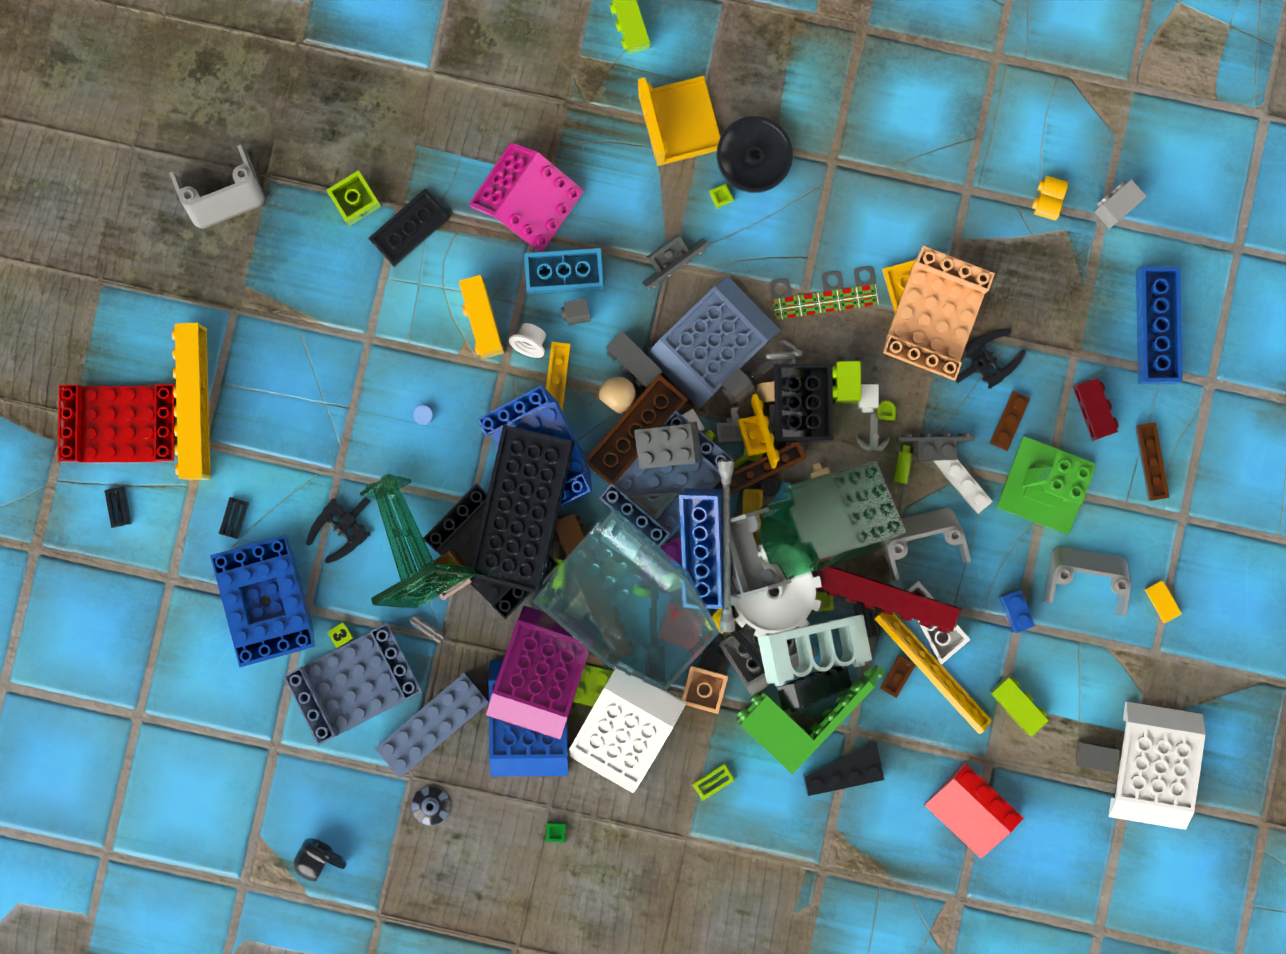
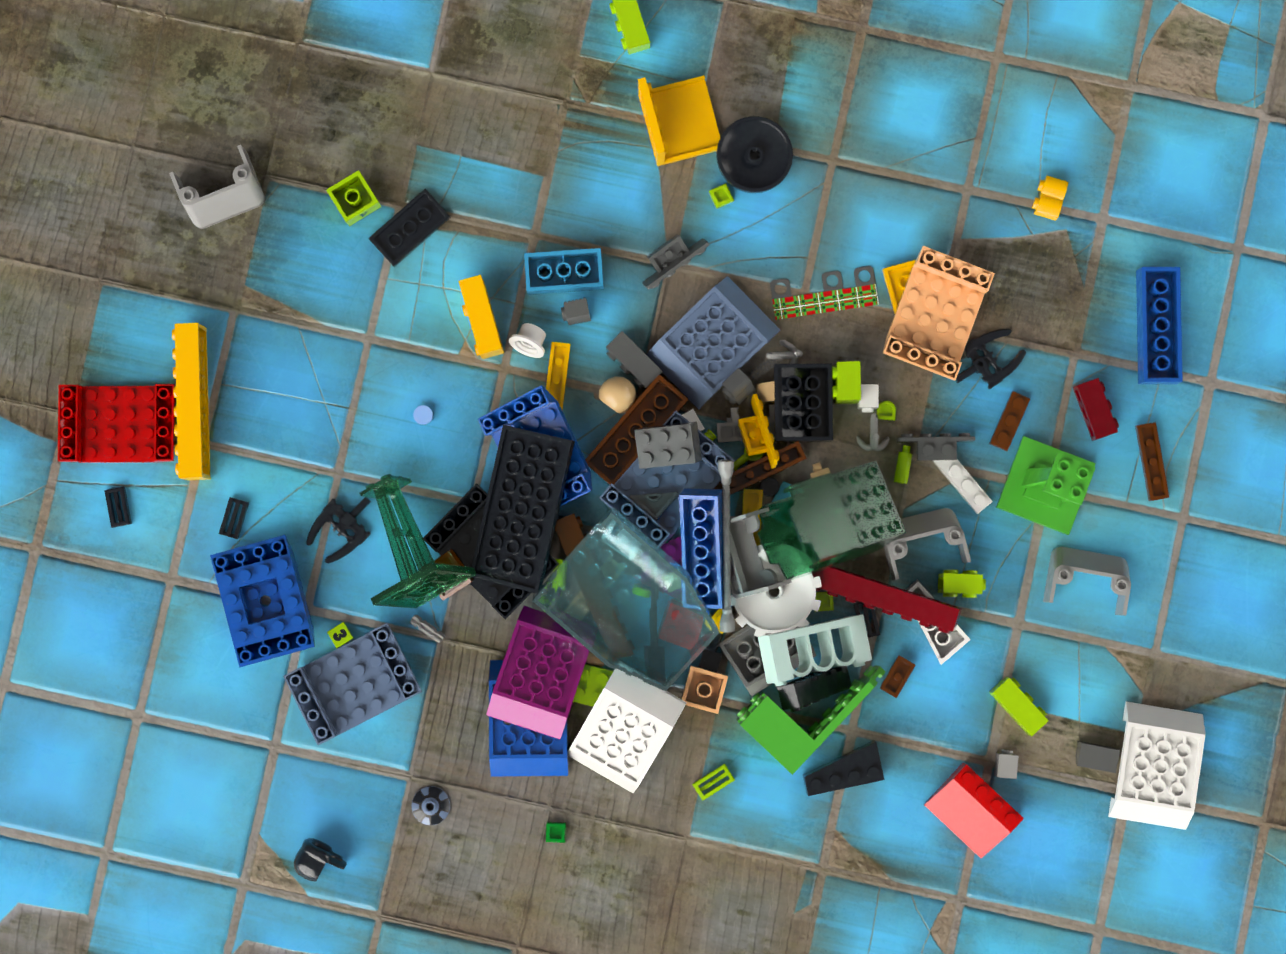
(432, 725): sand blue brick -> none
(527, 195): dark pink bracket -> none
(748, 647): black bar -> none
(934, 671): yellow plate -> none
(967, 584): none -> lime brick
(1006, 764): none -> light grey brick
(1016, 611): blue brick -> none
(1115, 207): light grey brick -> none
(1163, 601): yellow tile -> none

